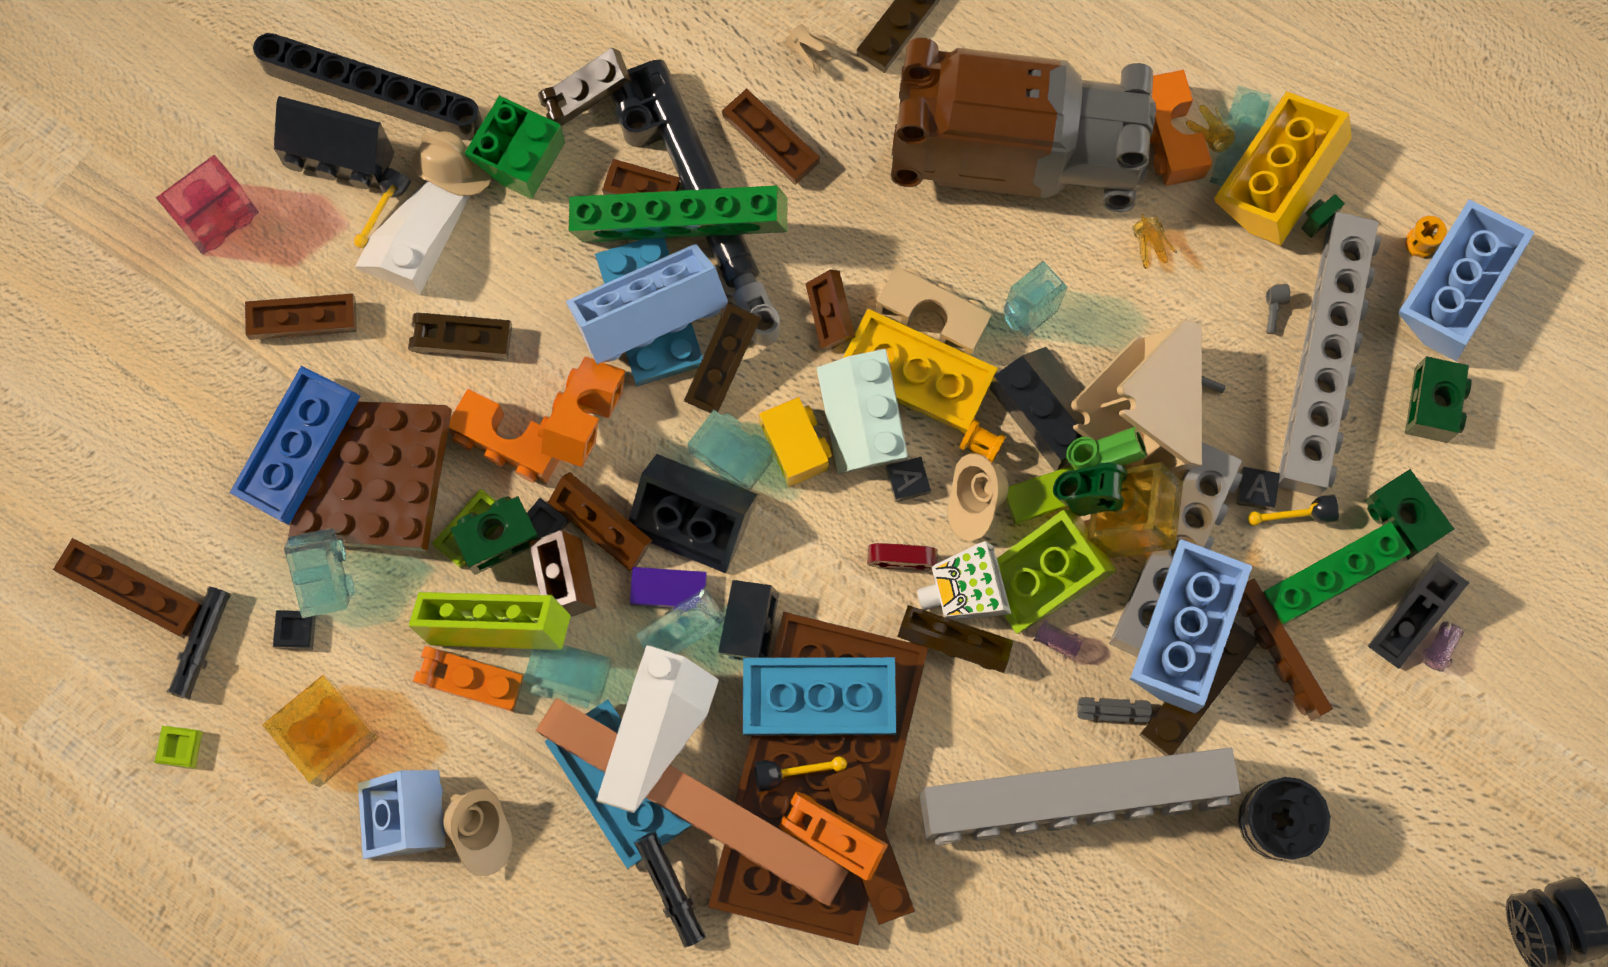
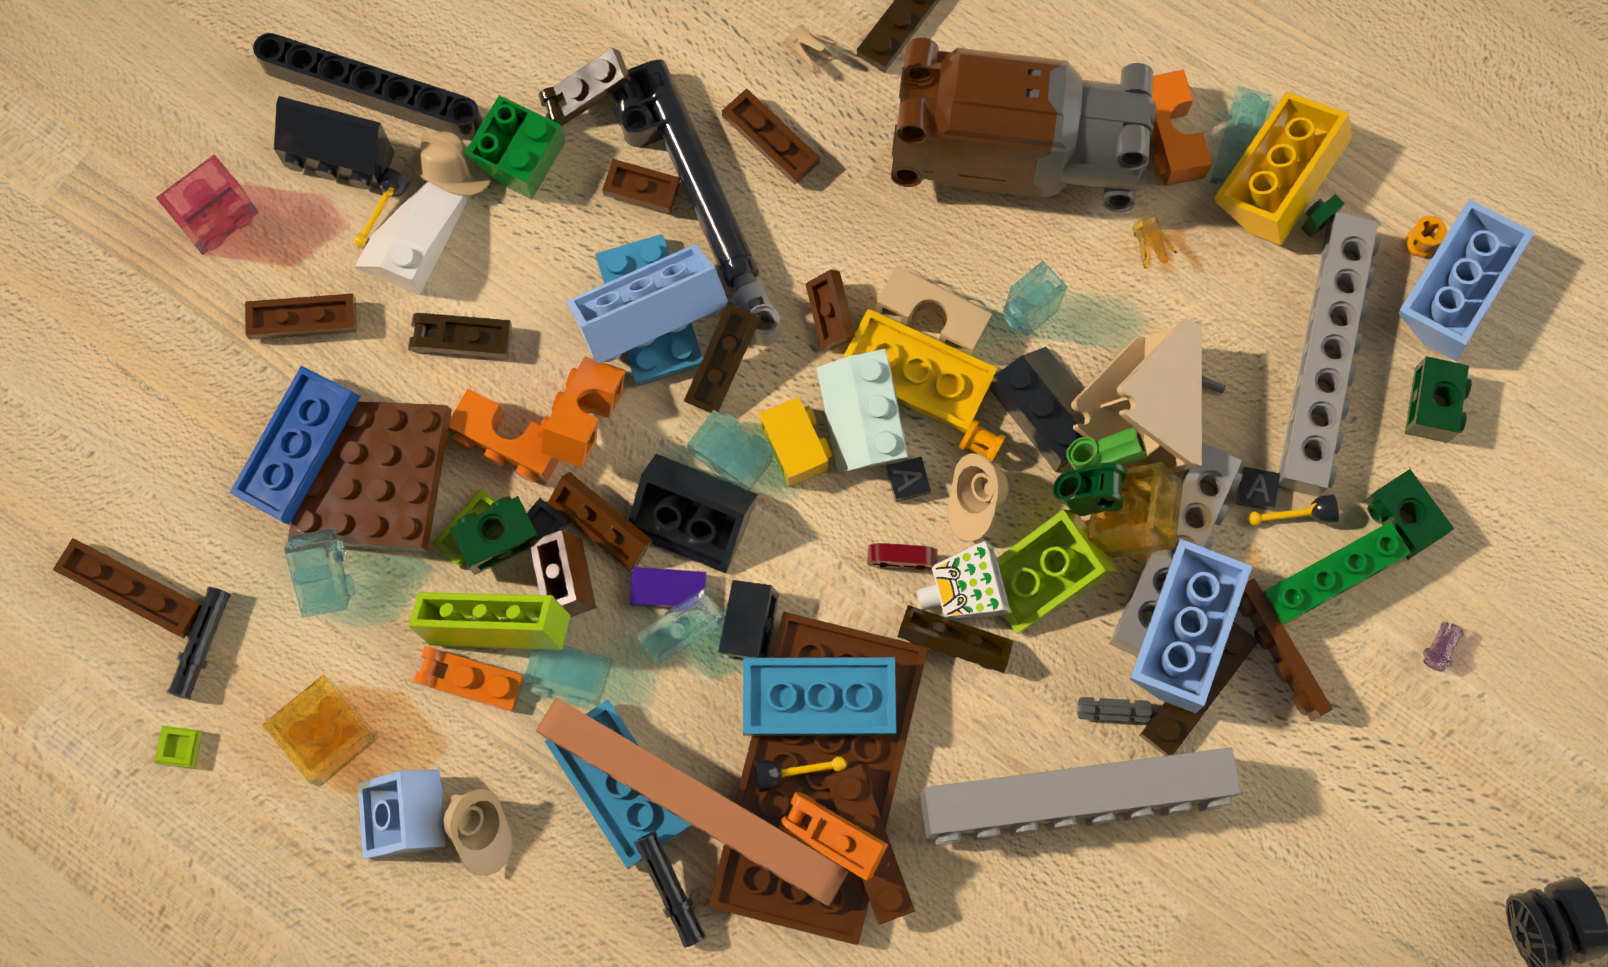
(293, 631): black tile -> none
(661, 715): white wedge -> none
(678, 214): green brick -> none
(1034, 497): lime tile -> none
(1059, 640): pin -> none
(1219, 135): clear yellow piece -> none
(1274, 296): dark grey hand -> none
(1301, 807): black wheel -> none
(1419, 610): black slope -> none

